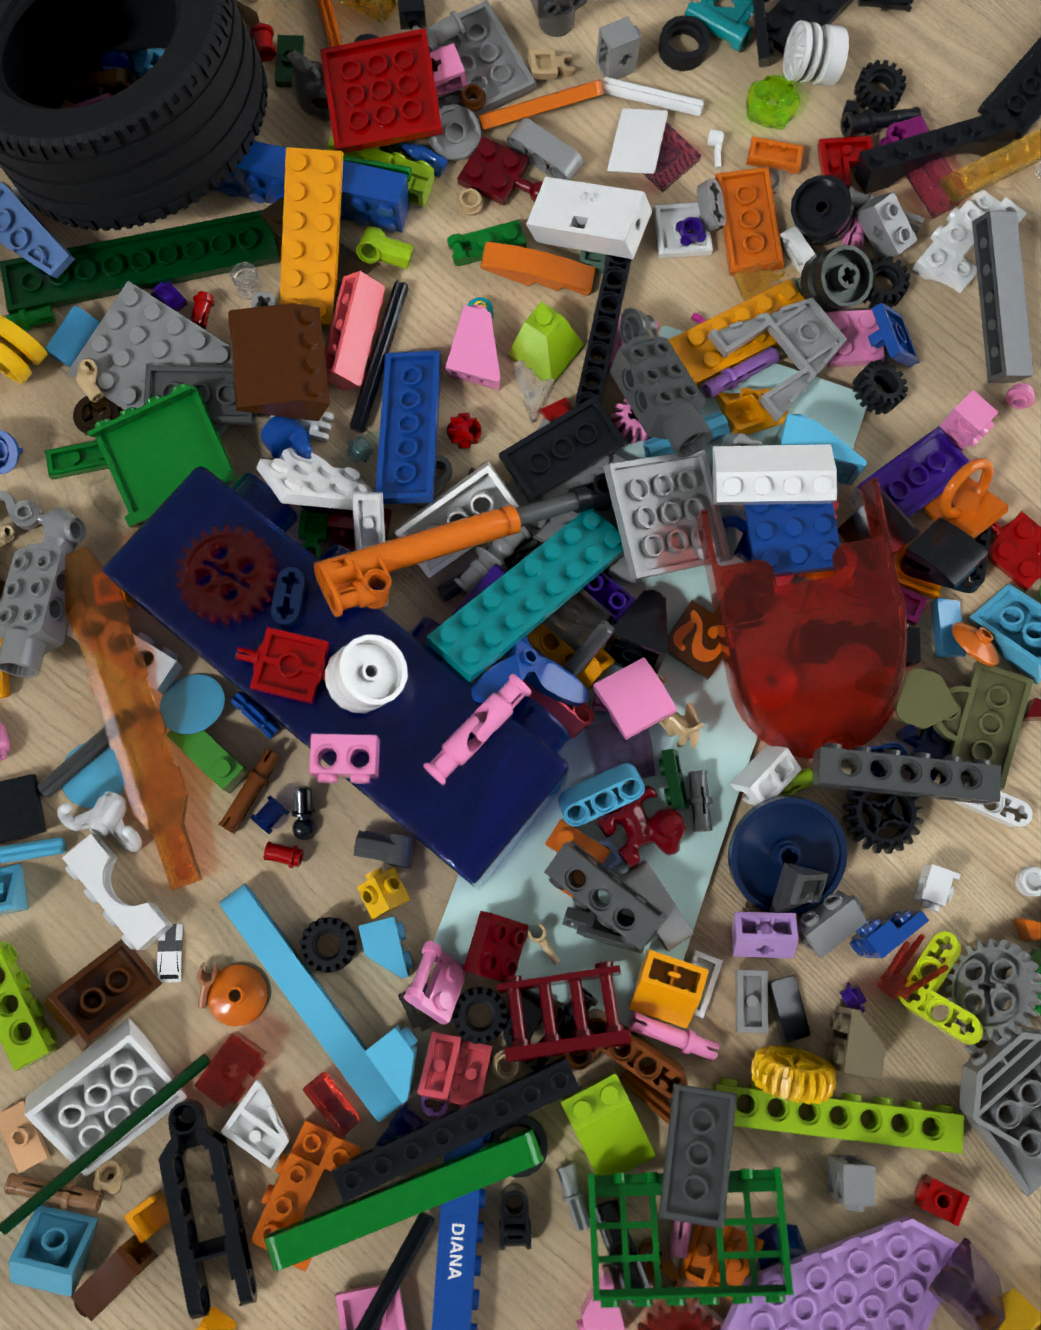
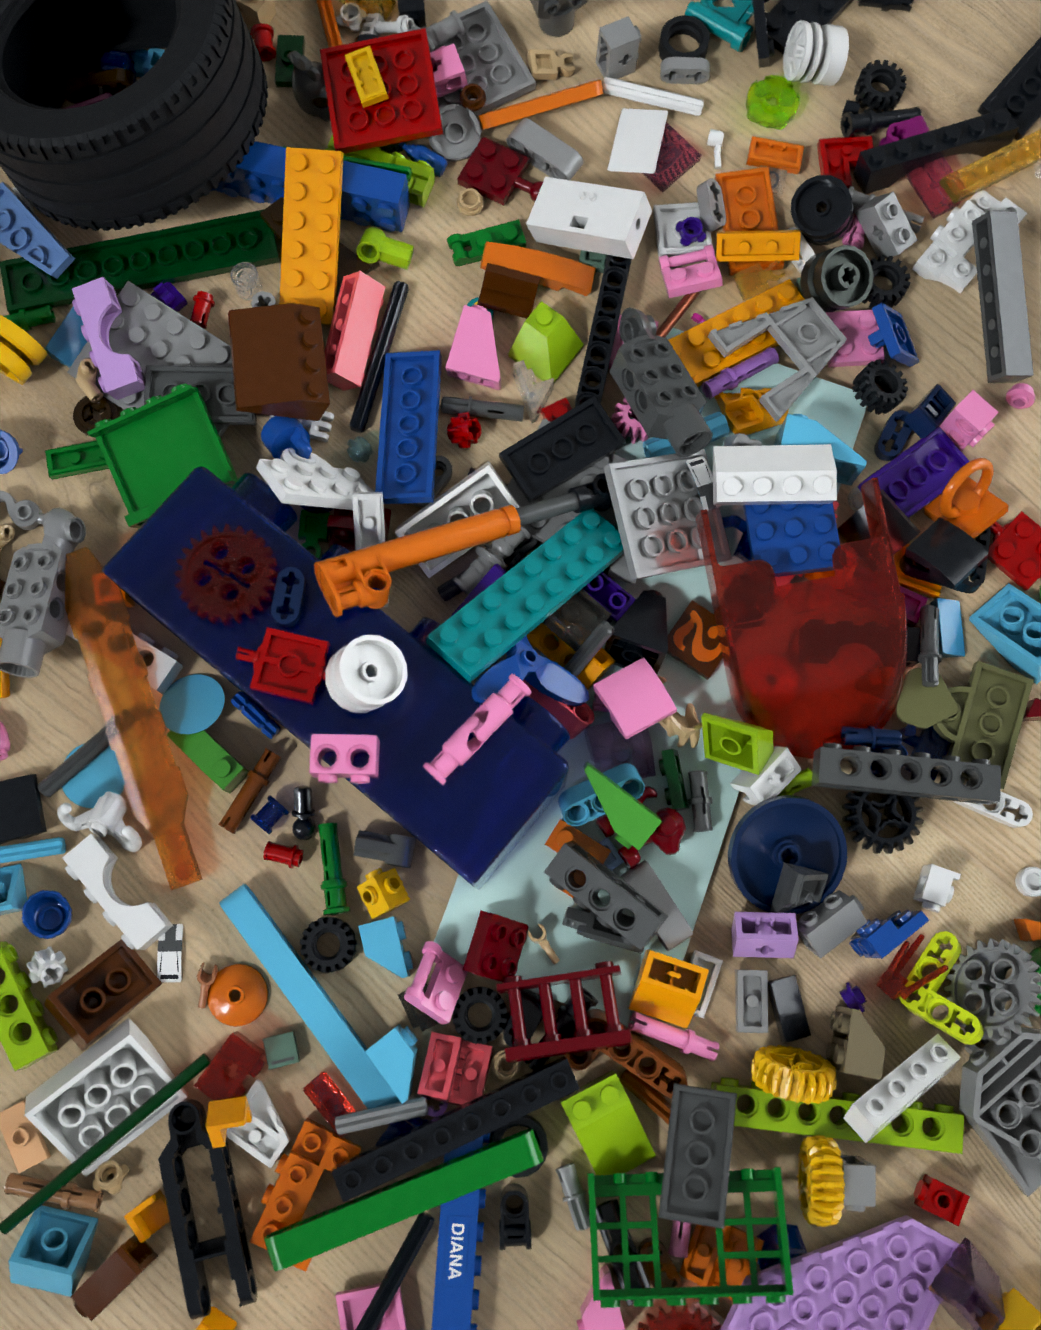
(47, 914): none -> blue hair
(47, 967): none -> white gear
(98, 308): none -> lavender arch
(224, 1115): none -> light orange panel
(281, 1050): none -> sand green tile
(333, 882): none -> green pin
(351, 16): none -> white plate
(366, 76): none -> yellow plate
(376, 24): none -> white hinge
(381, 1115): none -> light grey axle
(482, 408): none -> dark grey axle
(508, 291): none -> reddish brown panel
(626, 814): none -> bright green slope
(676, 314): none -> copper bar
(685, 70): none -> light grey beam
(692, 277): none -> bright pink plate
(704, 481): none -> sticker
(736, 743): none -> lime slope
(758, 245): none -> light orange plate
(820, 1180): none -> yellow gear
(870, 737): none -> dark blue axle
(888, 433): none -> dark blue beam
(901, 1088): none -> white brick
(928, 412): none -> dark blue slope
(929, 640): none -> dark grey axle
(976, 643): orange dish -> none

